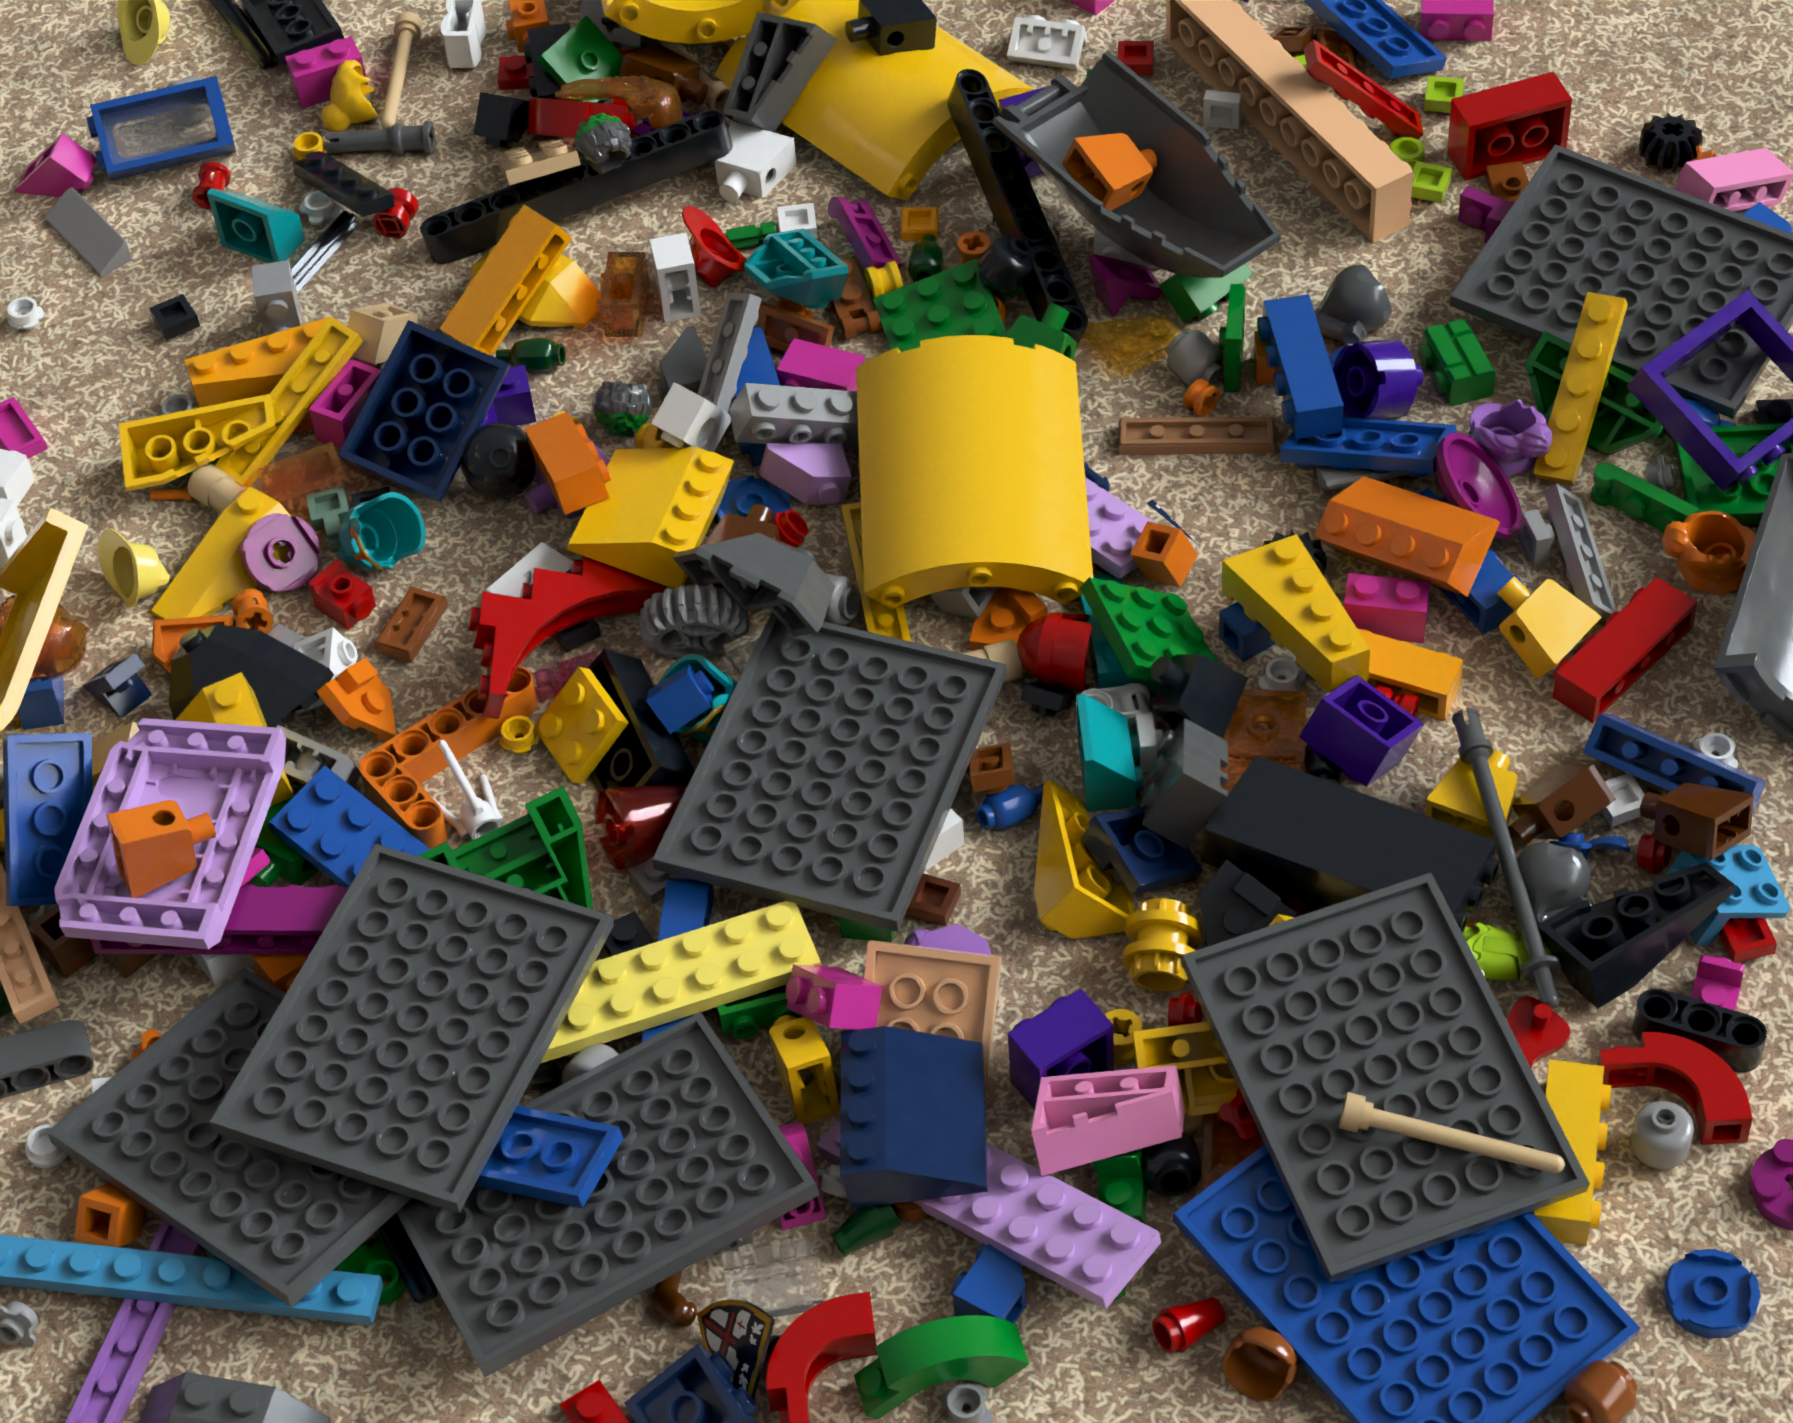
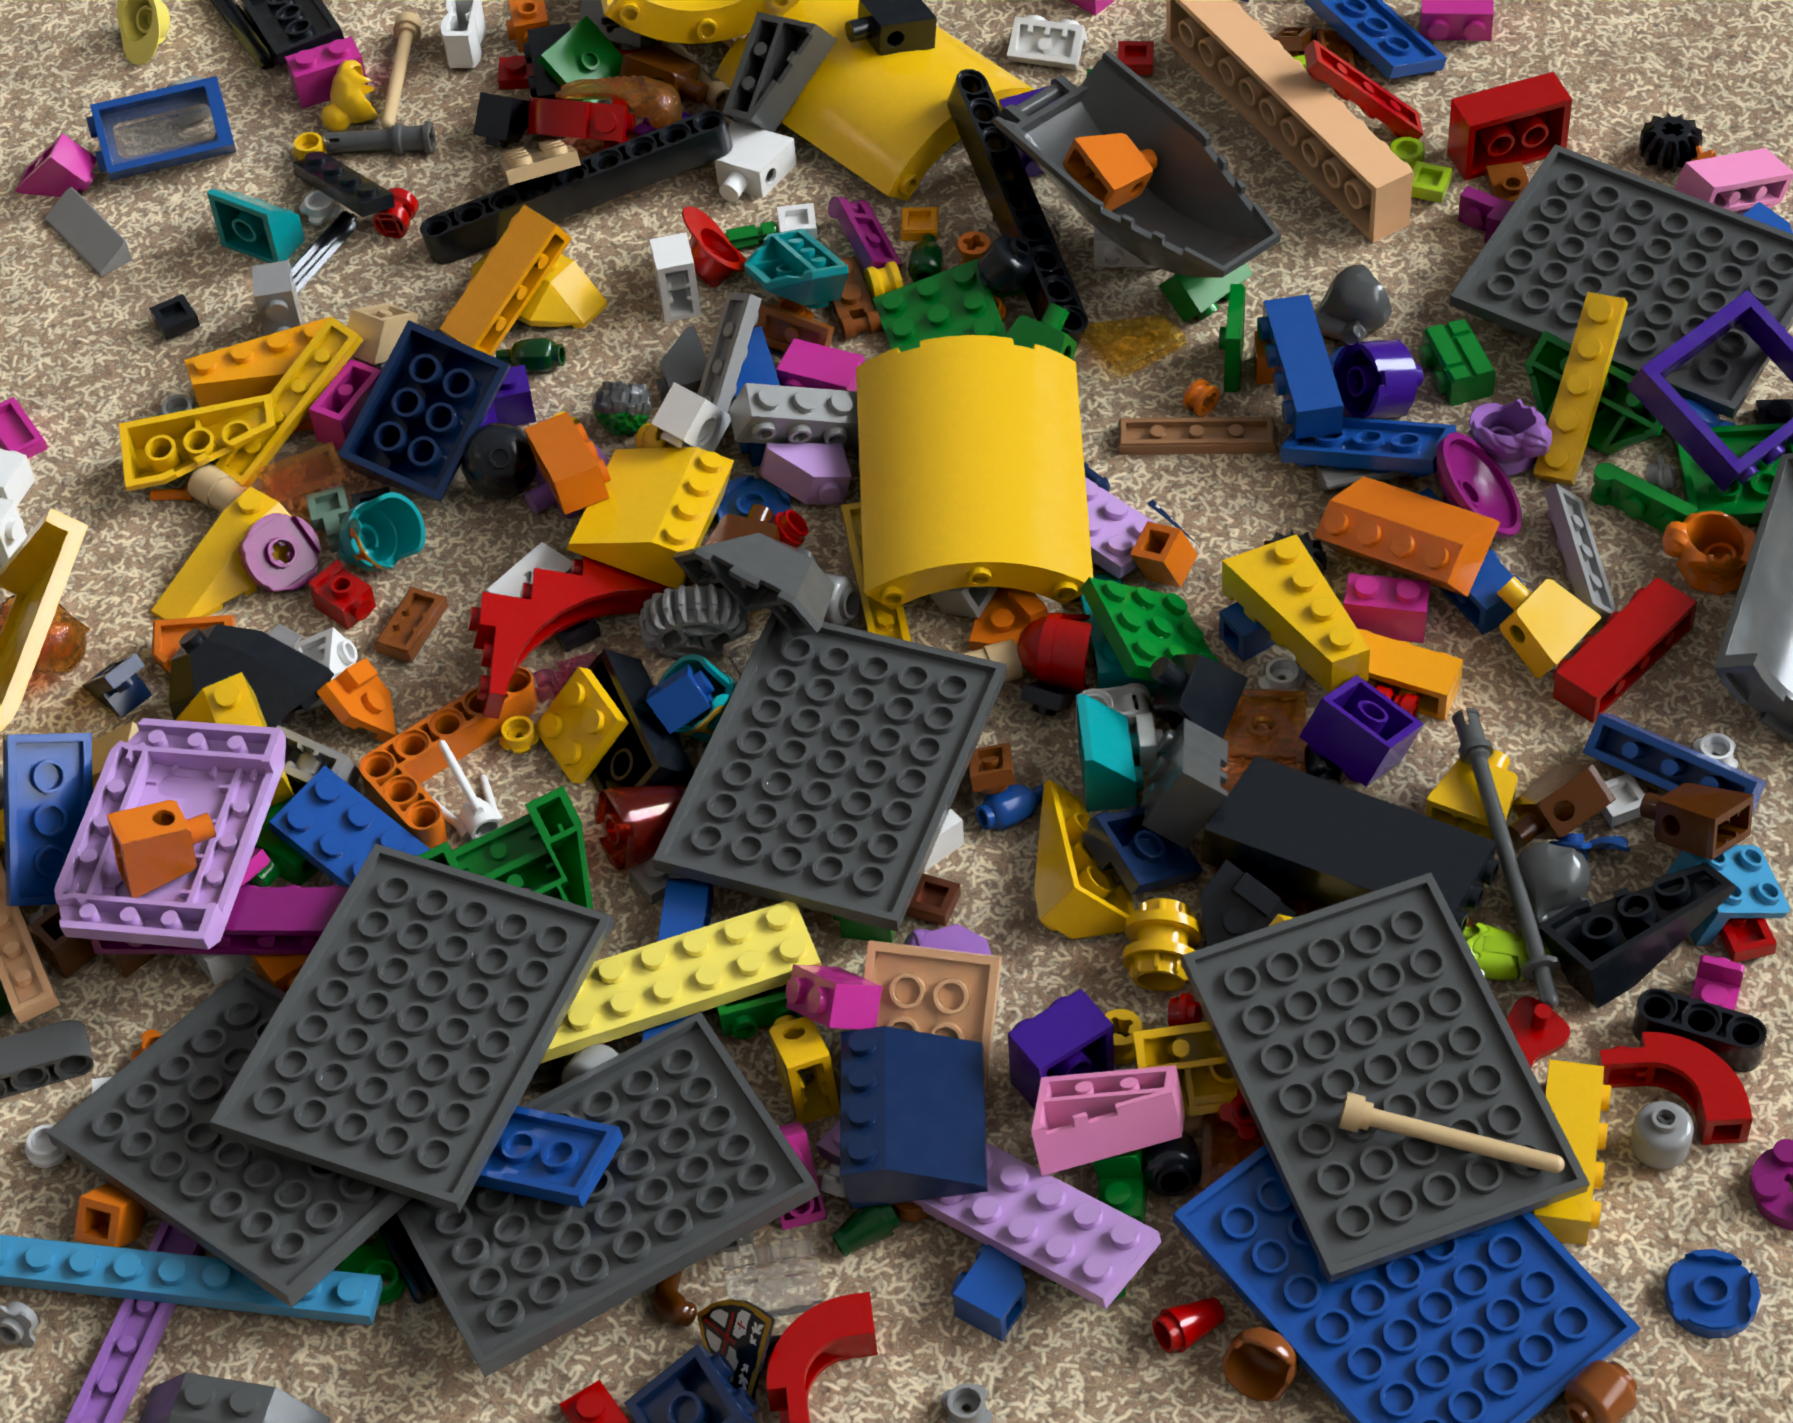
(24, 313): white plate -> none
(43, 702): blue slope -> none
(130, 567): light yellow piece -> none
(220, 181): red bush -> none
(249, 612): orange bush -> none
(603, 142): dark grey piece -> none
(624, 294): clear orange brick -> none
(627, 935): black plate -> none
(938, 1352): green arch -> none
(1118, 279): magenta slope -> none
(1194, 357): light grey head -> none
(1222, 109): white plate -> none
(1441, 91): lime plate -> none
(1536, 537): light grey plate -> none
(1652, 854): red plate -> none

